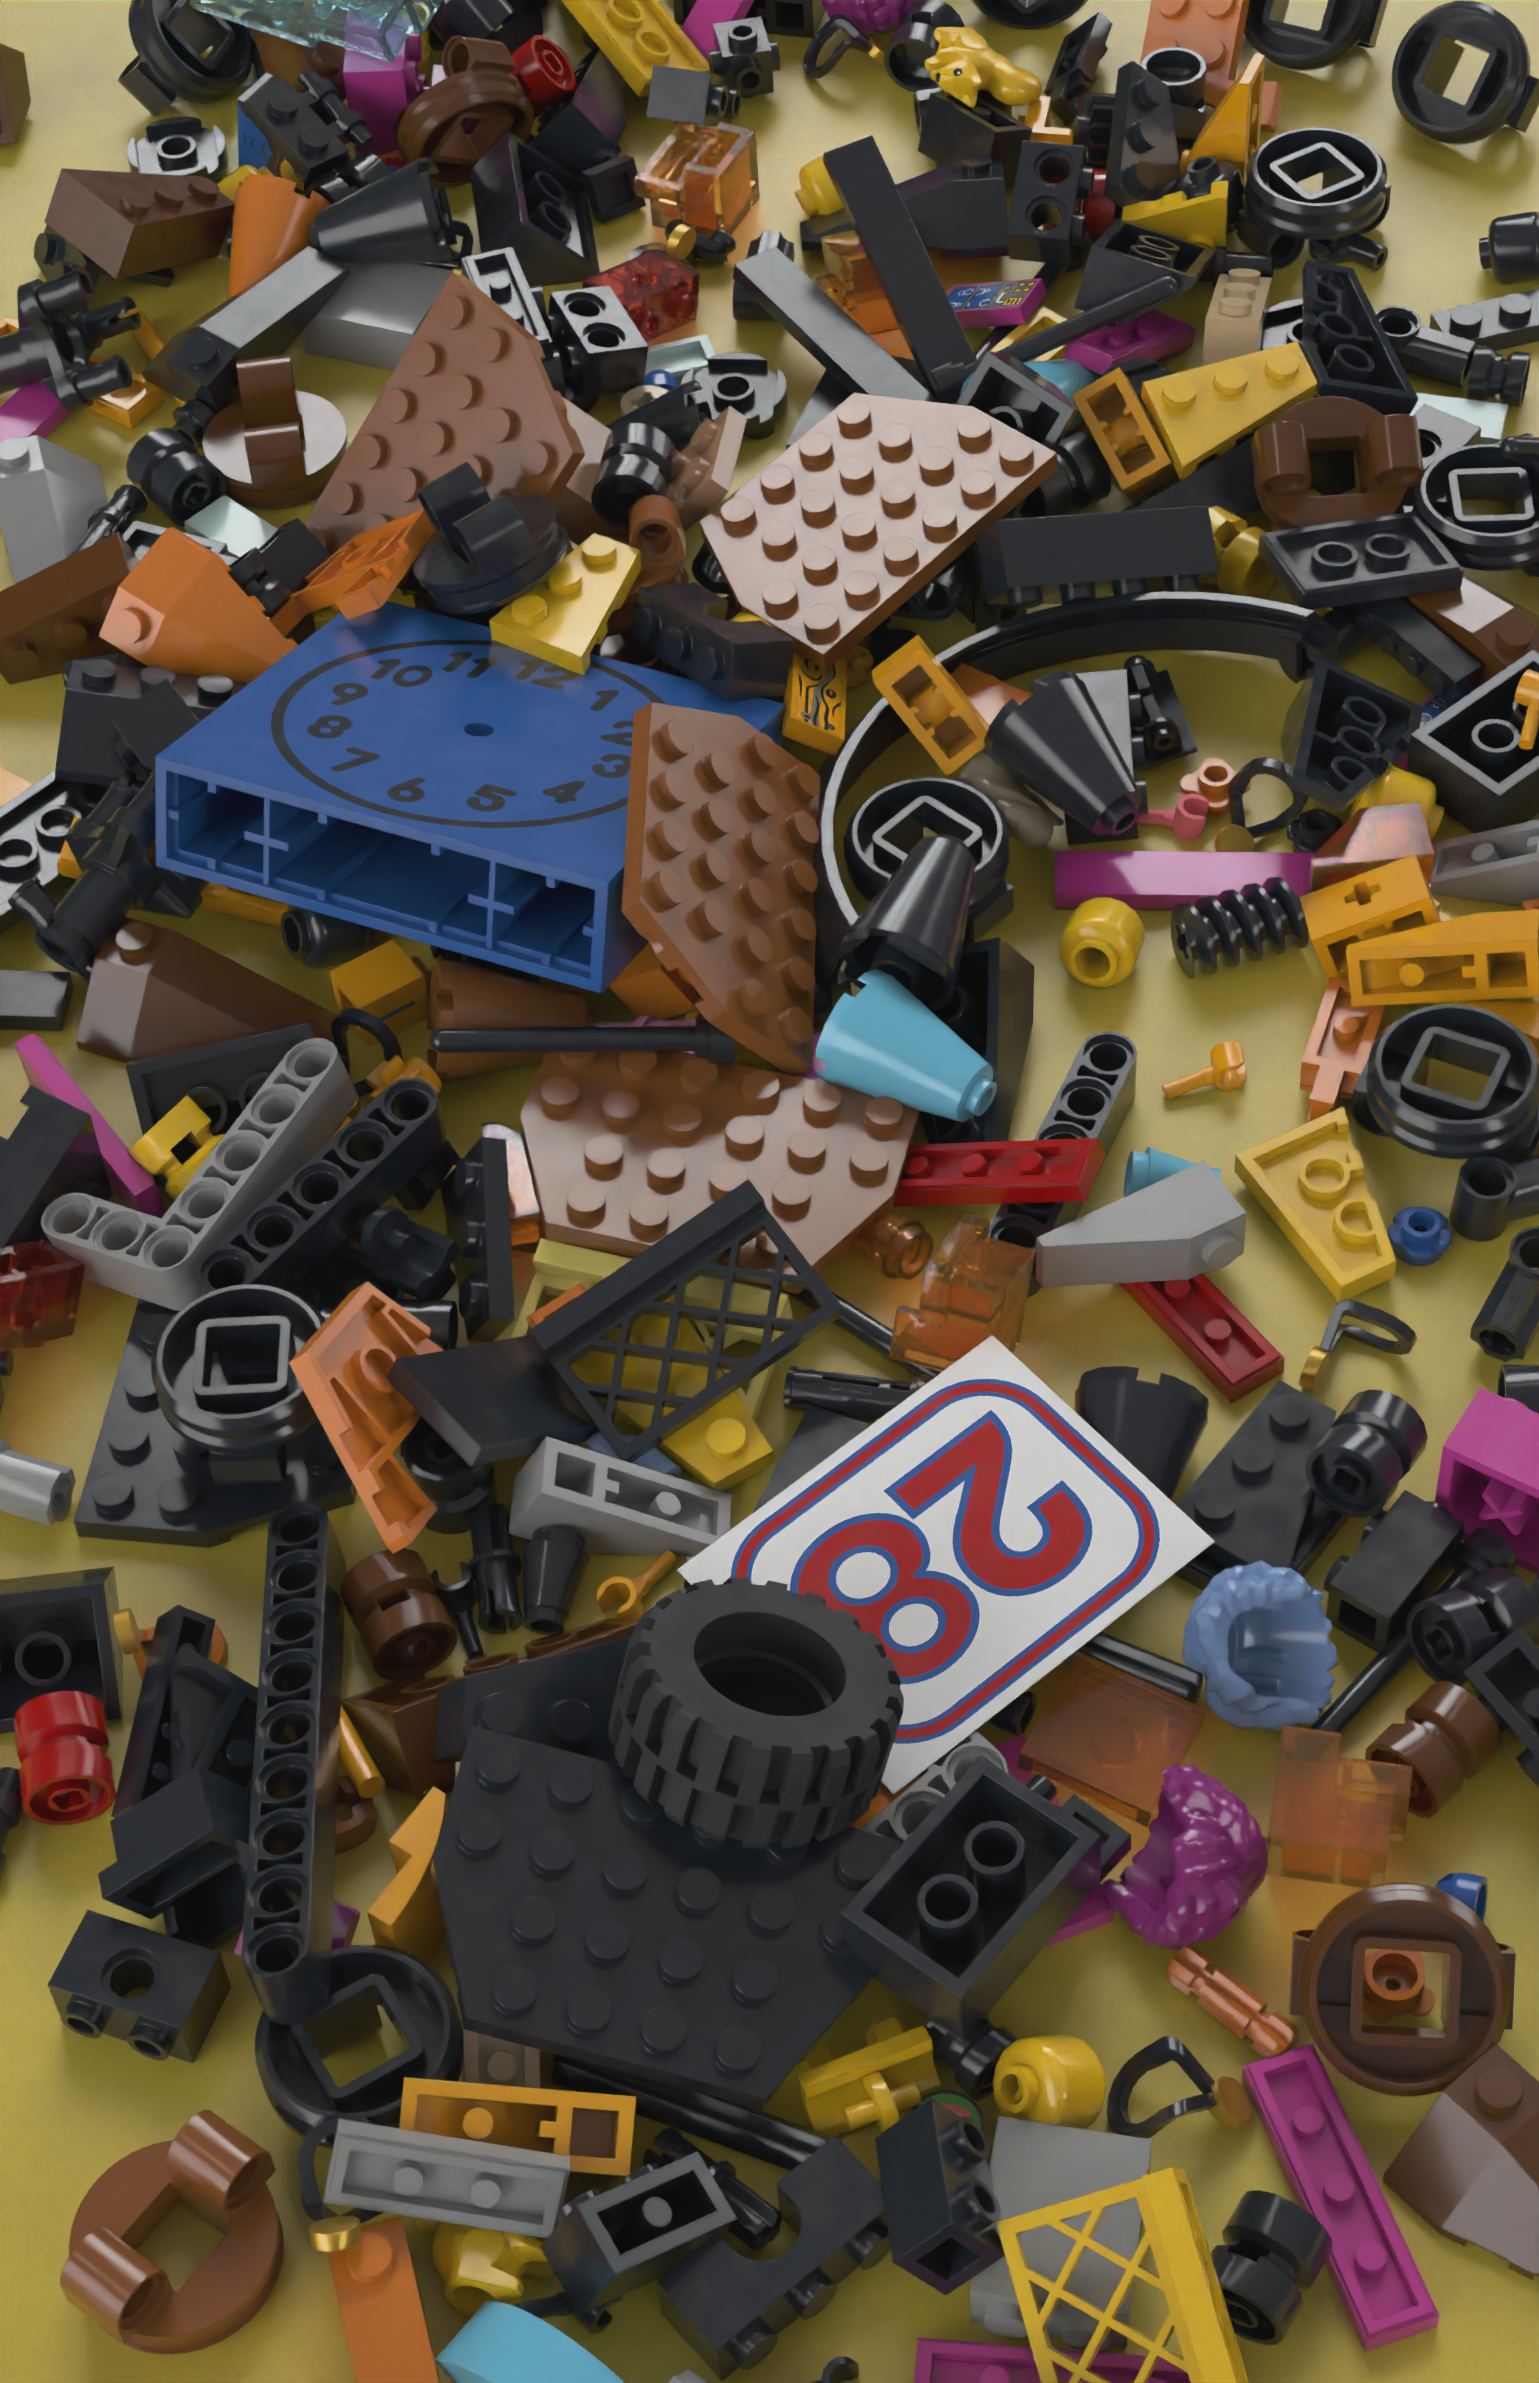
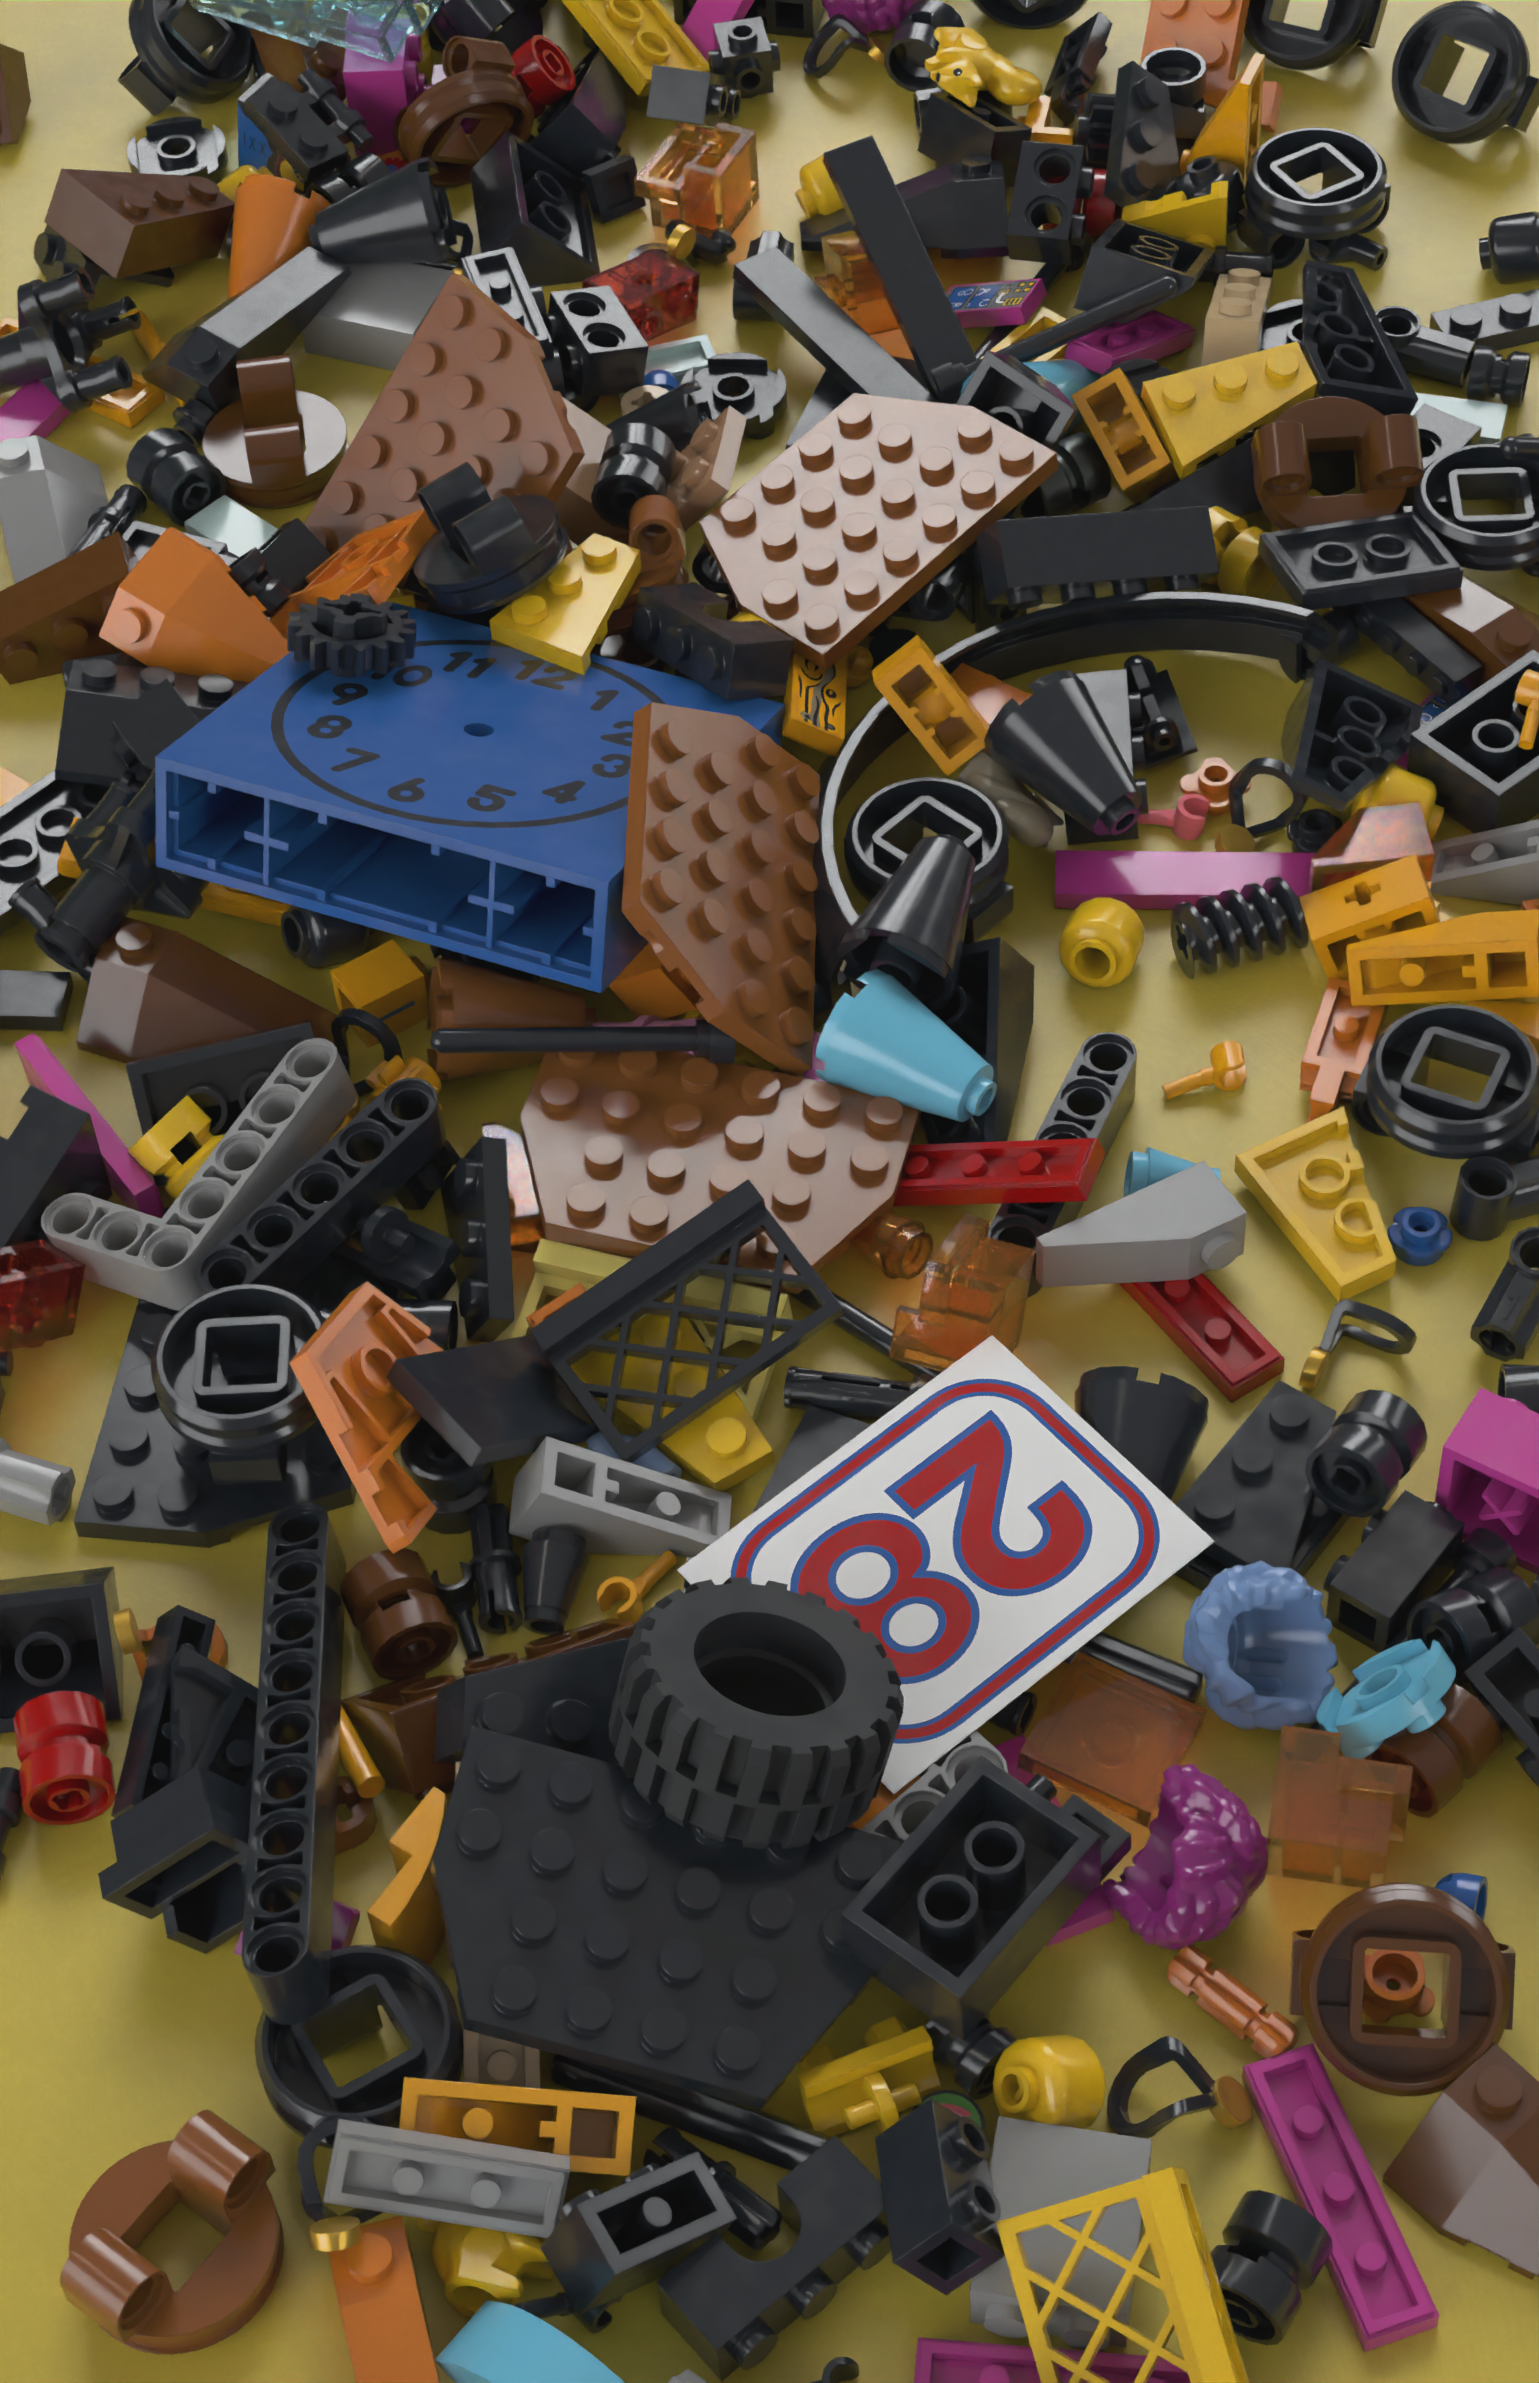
(115, 1957): black brick -> none
(351, 635): none -> black gear
(1393, 1693): none -> medium azure plate

